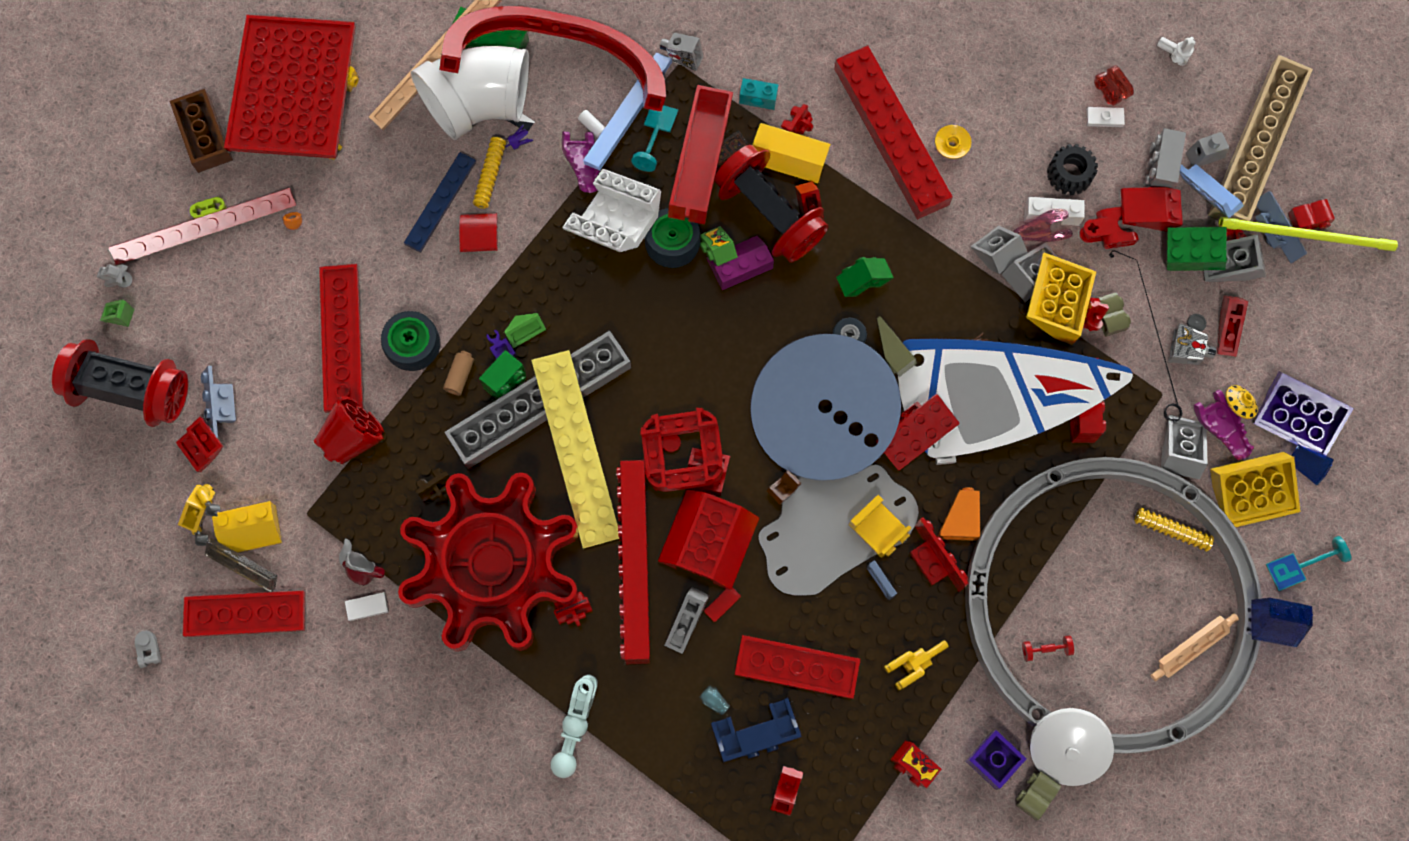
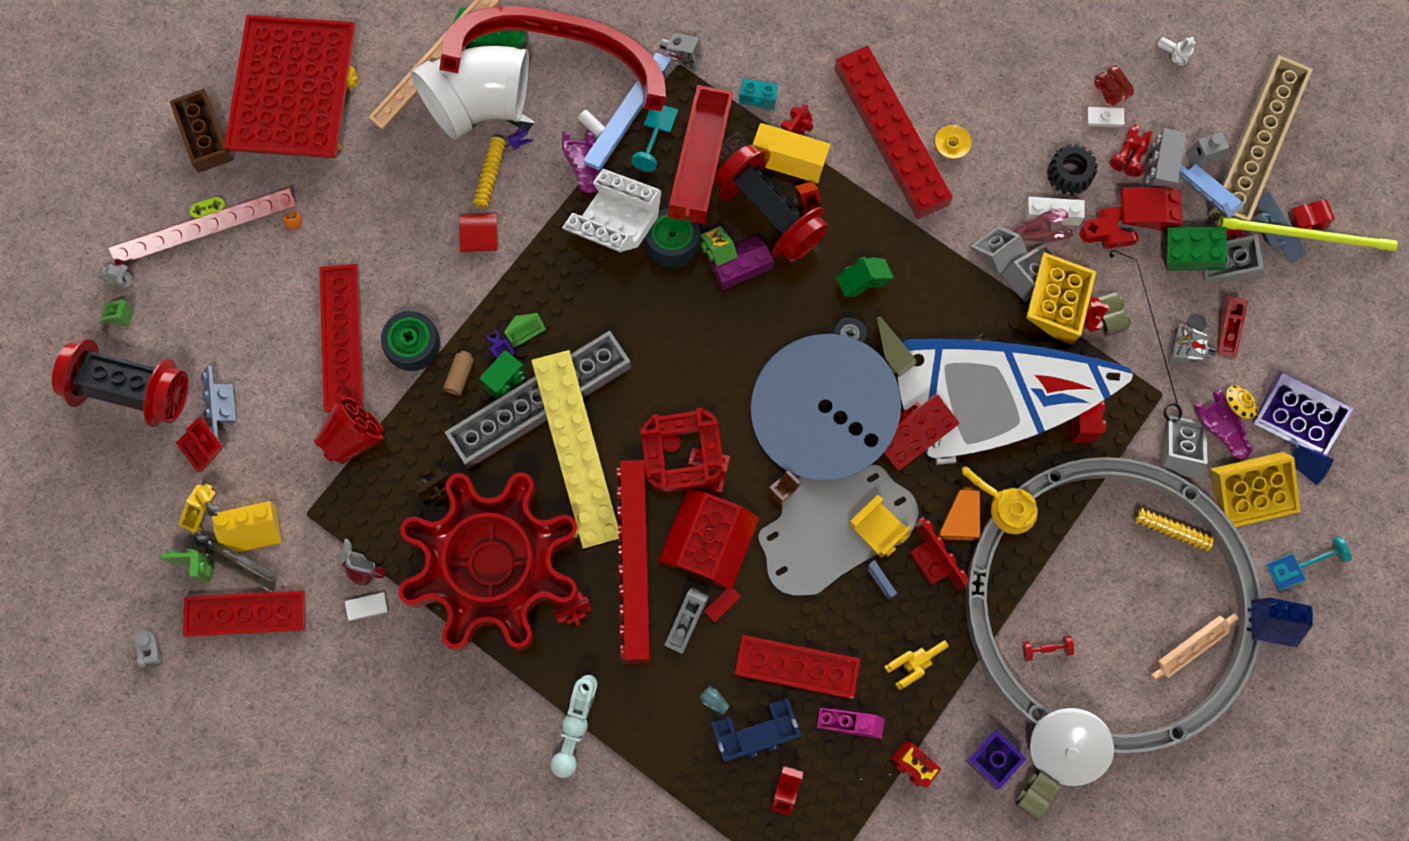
(199, 564): none -> bright green bracket
(440, 202): dark blue plate -> none
(851, 722): none -> dark pink slope
(1011, 509): none -> yellow piece
(1136, 143): none -> red piece

